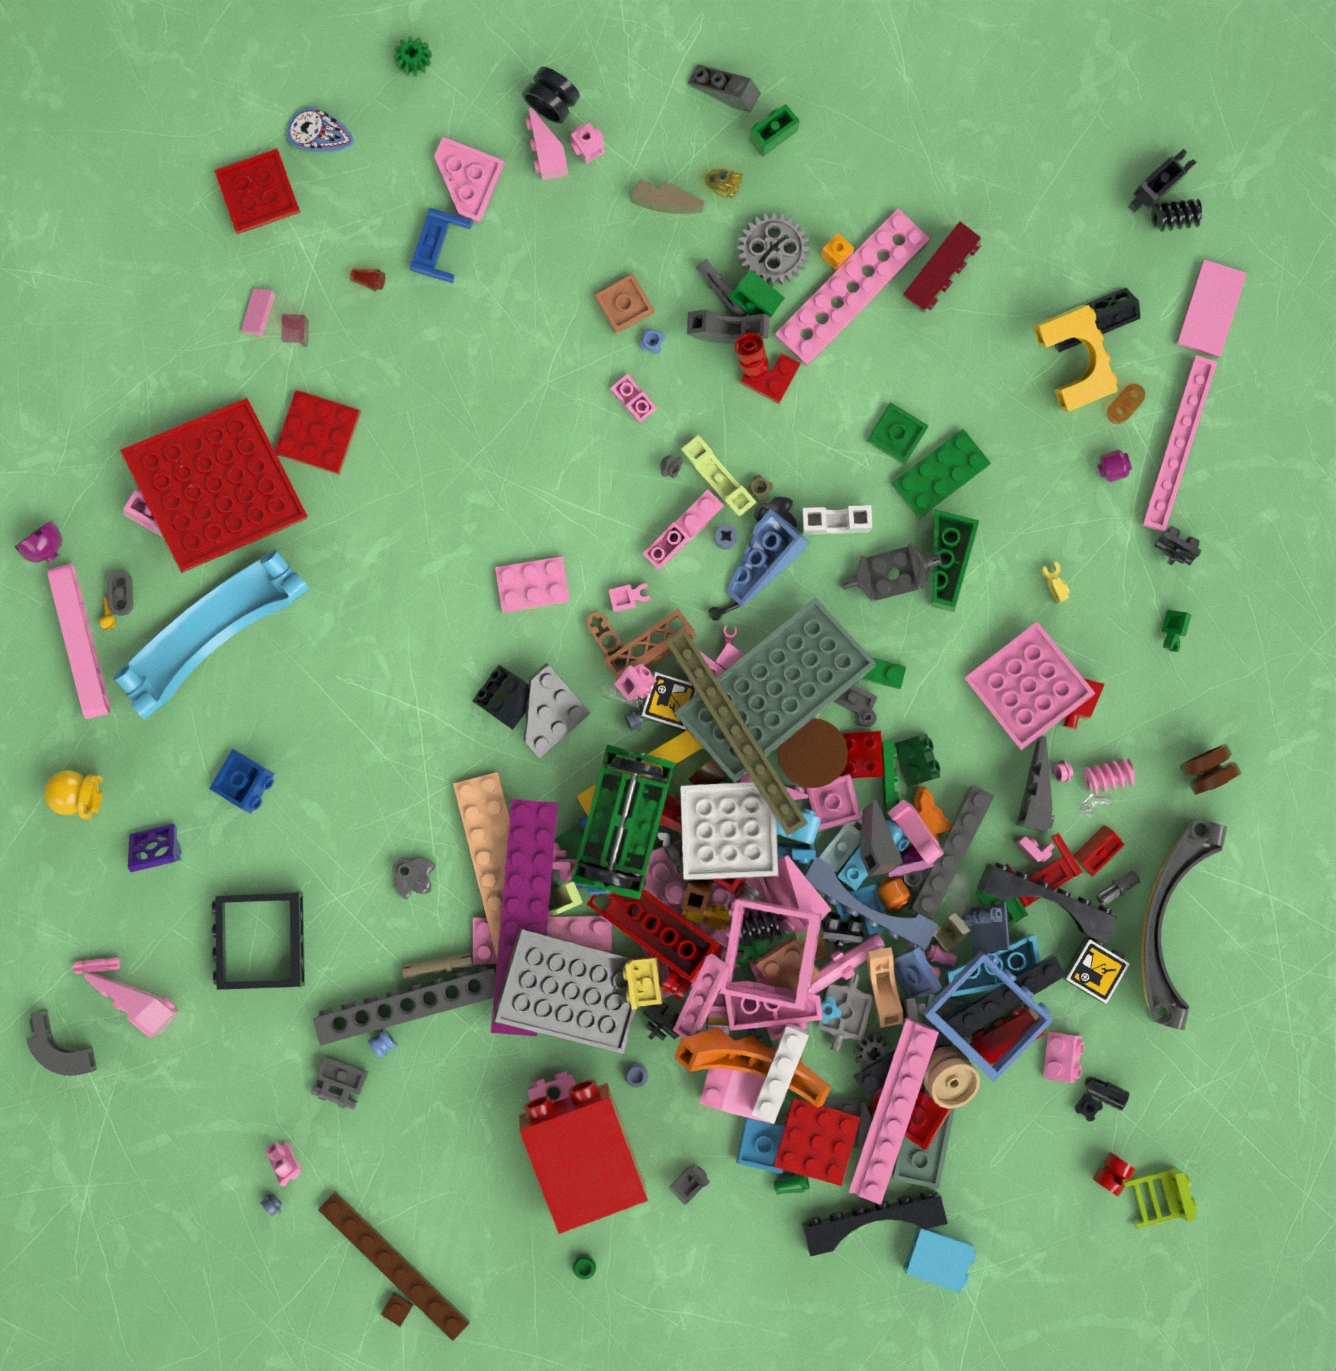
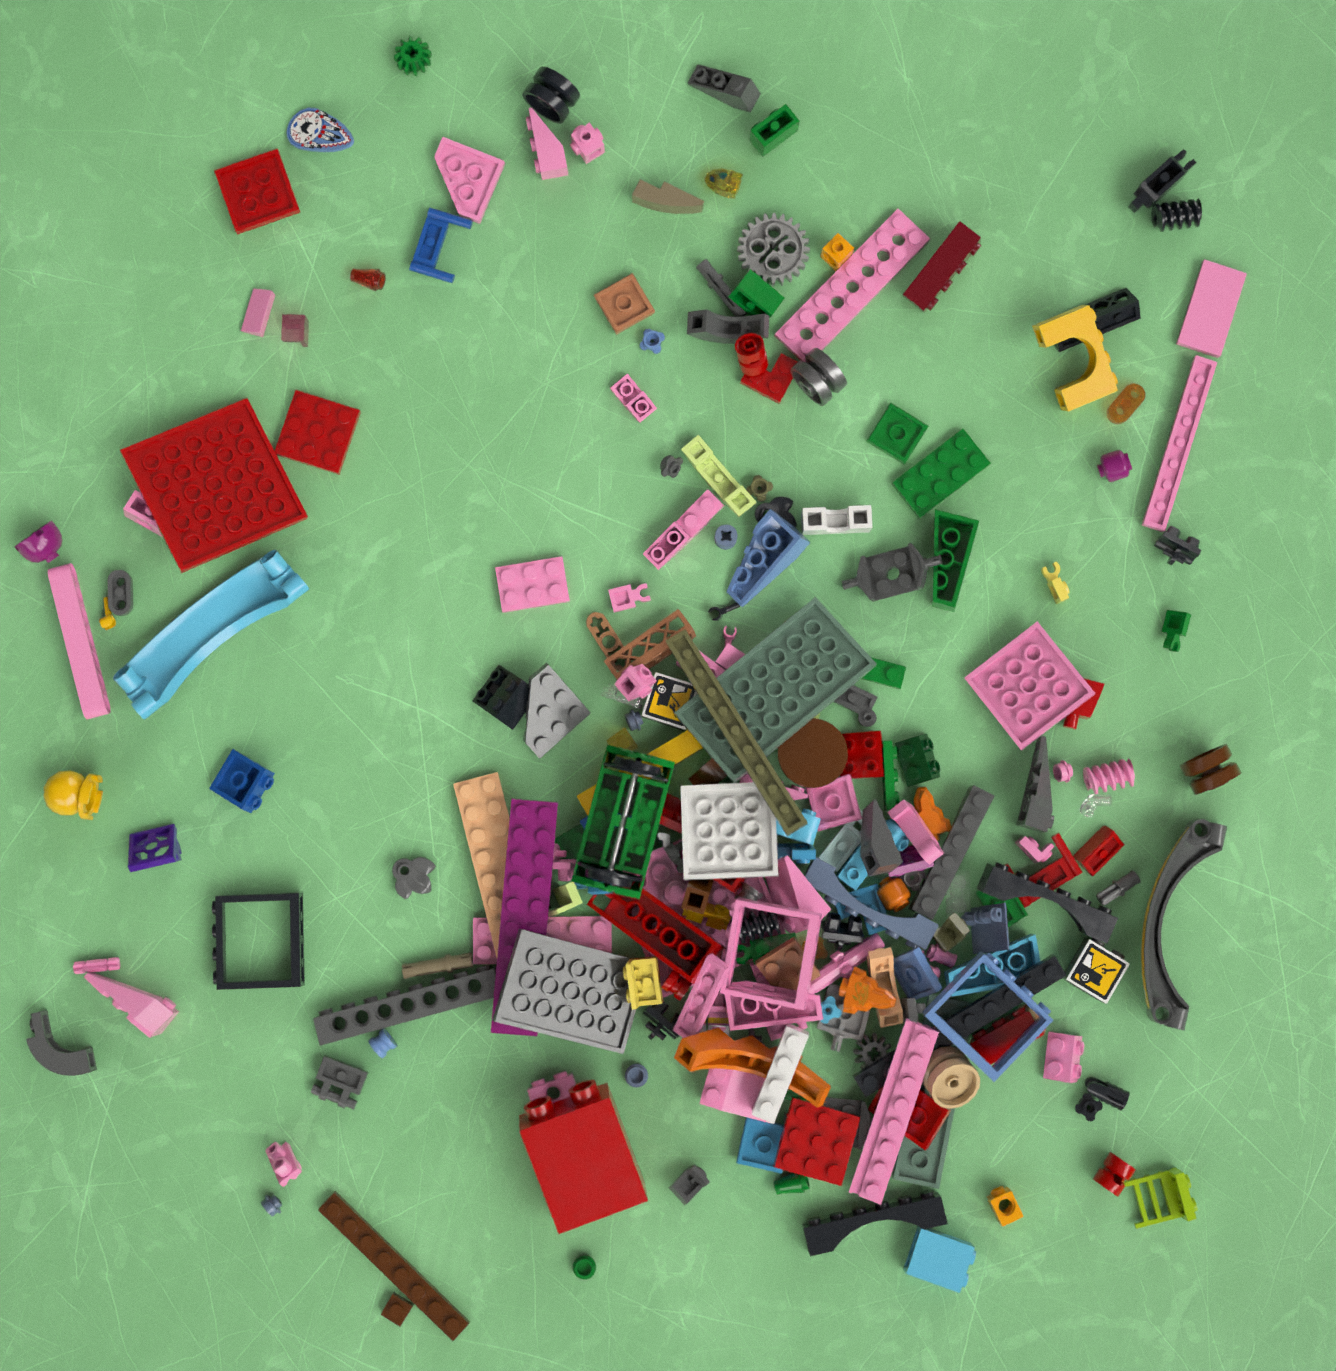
(623, 740): none -> clear yellow brick
(818, 376): none -> flat silver wheel
(863, 993): none -> orange rock
(1008, 1215): none -> light orange brick

